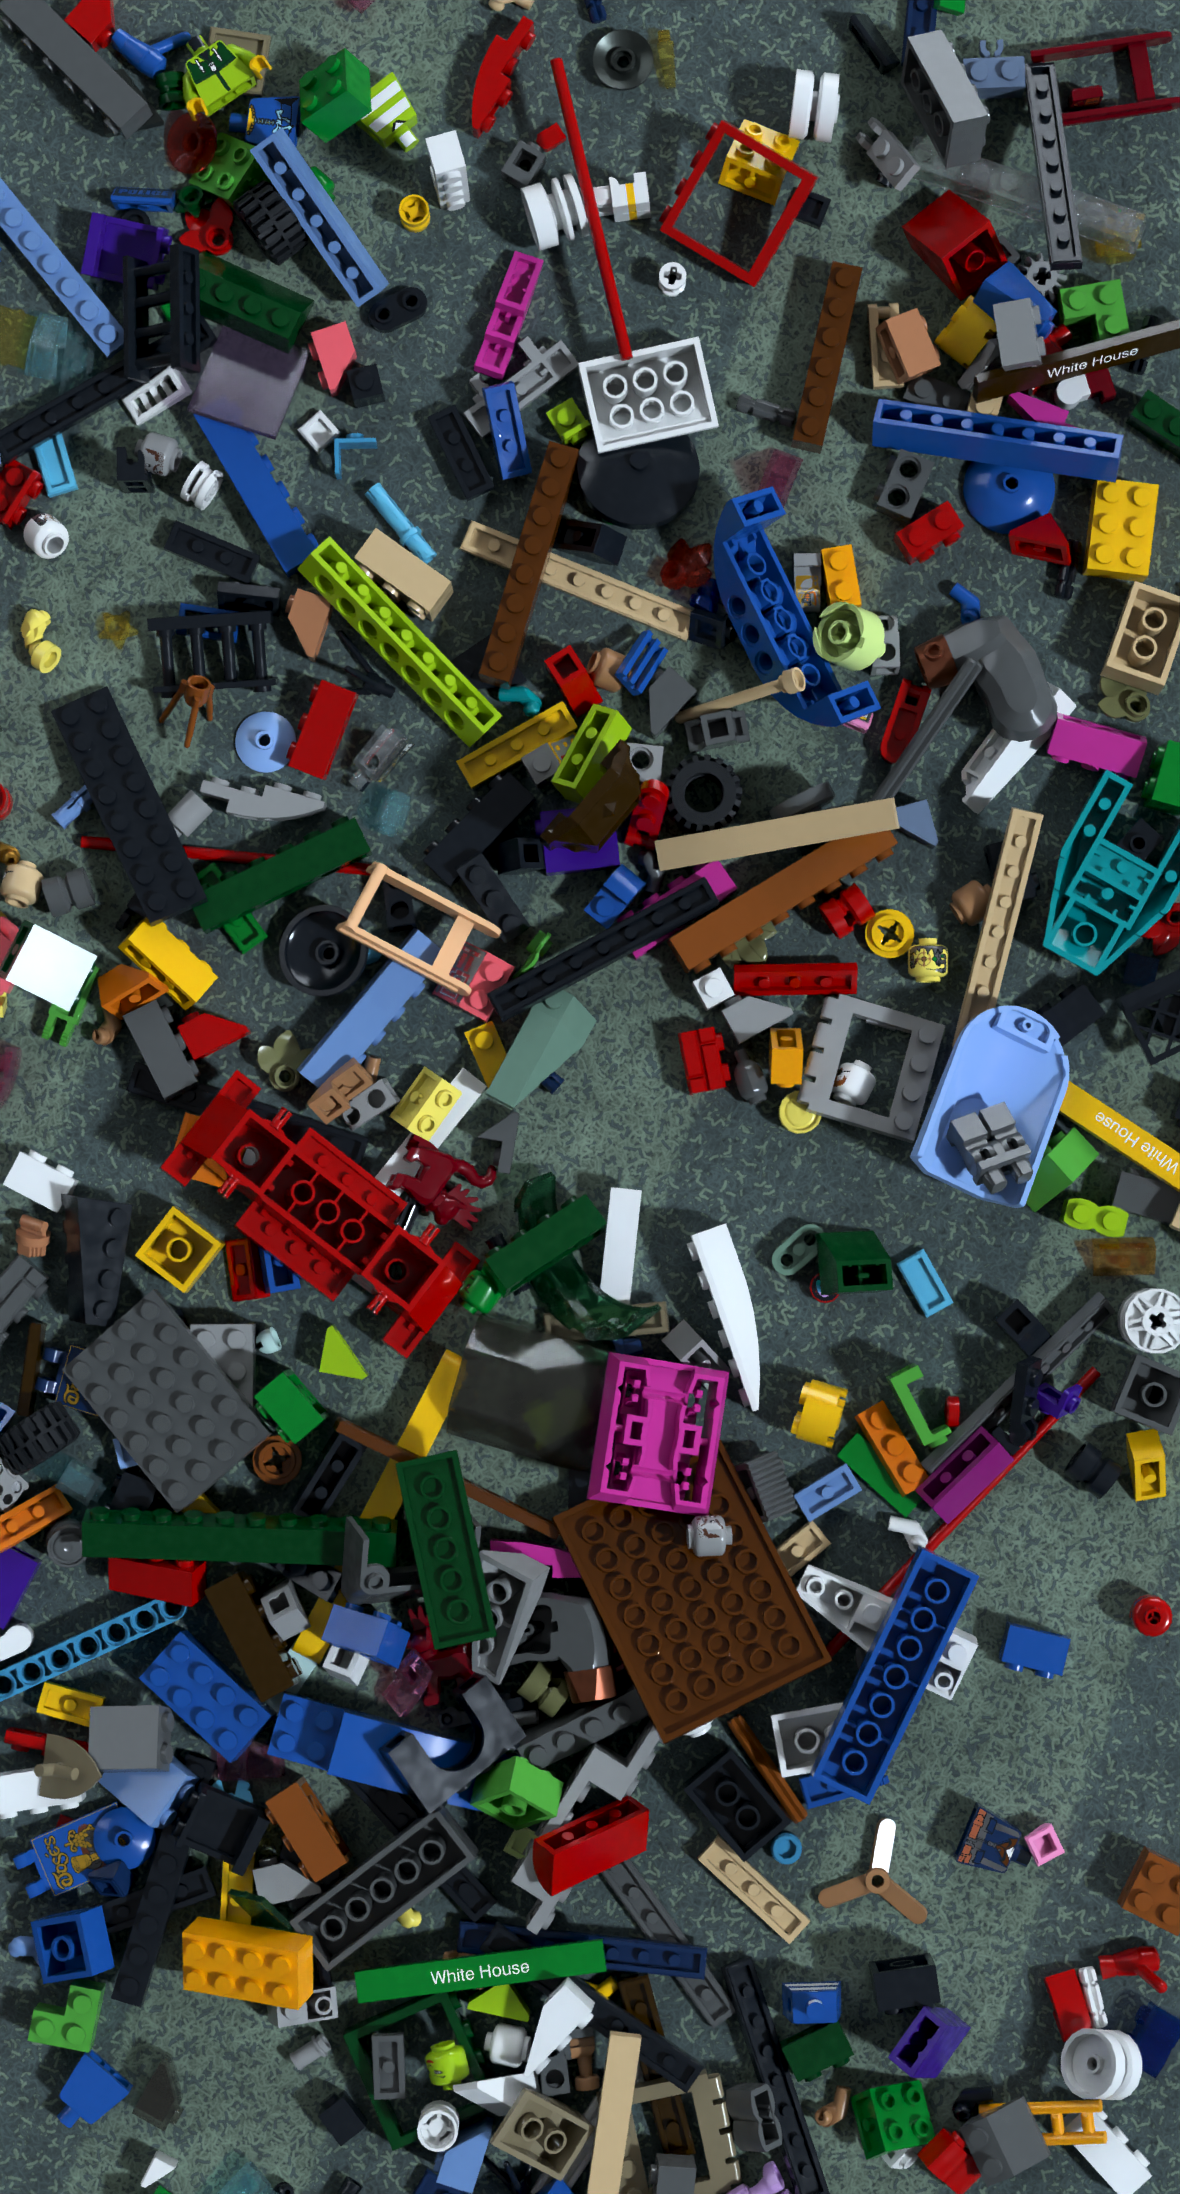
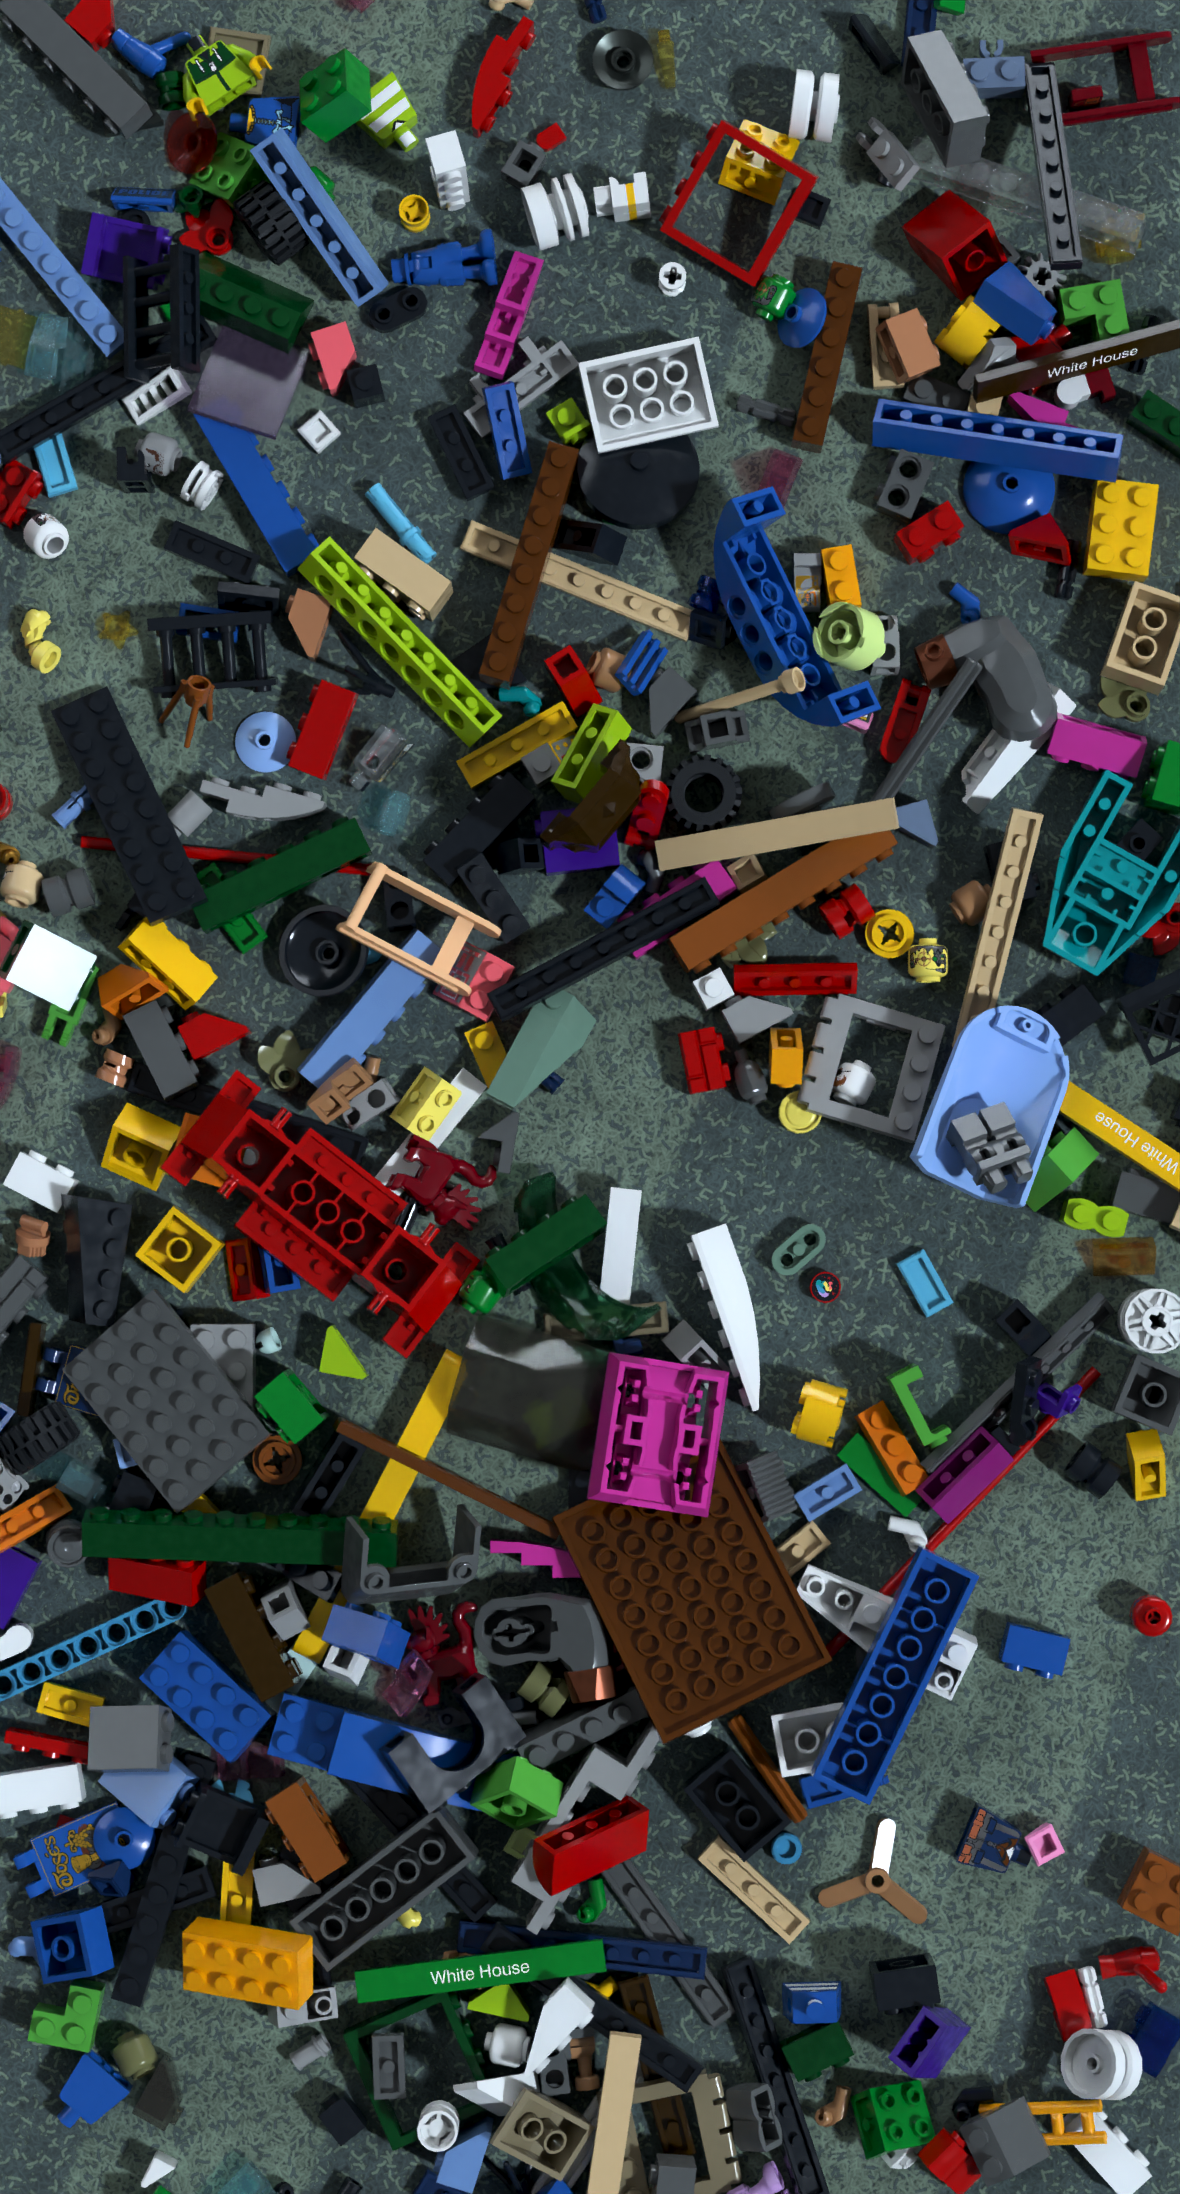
(66, 1769): dark tan shield -> none
(114, 1068): none -> nougat wheel
(135, 2055): none -> olive head
(140, 1146): none -> yellow slope
(261, 1910): clear green piece -> none
(352, 441): dark azure bracket -> none
(444, 264): none -> blue piece
(446, 1549): dark green plate -> none
(447, 2064): lime head -> none
(513, 1590): light grey wedge -> none
(537, 947): bright green plate -> none
(591, 209): red piece -> none
(595, 1903): none -> green arm
(687, 565): clear red plate -> none
(708, 1536): light grey head -> none
(747, 873): none -> tan plate
(773, 297): none -> green head
(803, 318): none -> blue dish
(853, 1263): dark green slope -> none
(952, 1411): red tile -> none
(1018, 334): light grey brick -> none

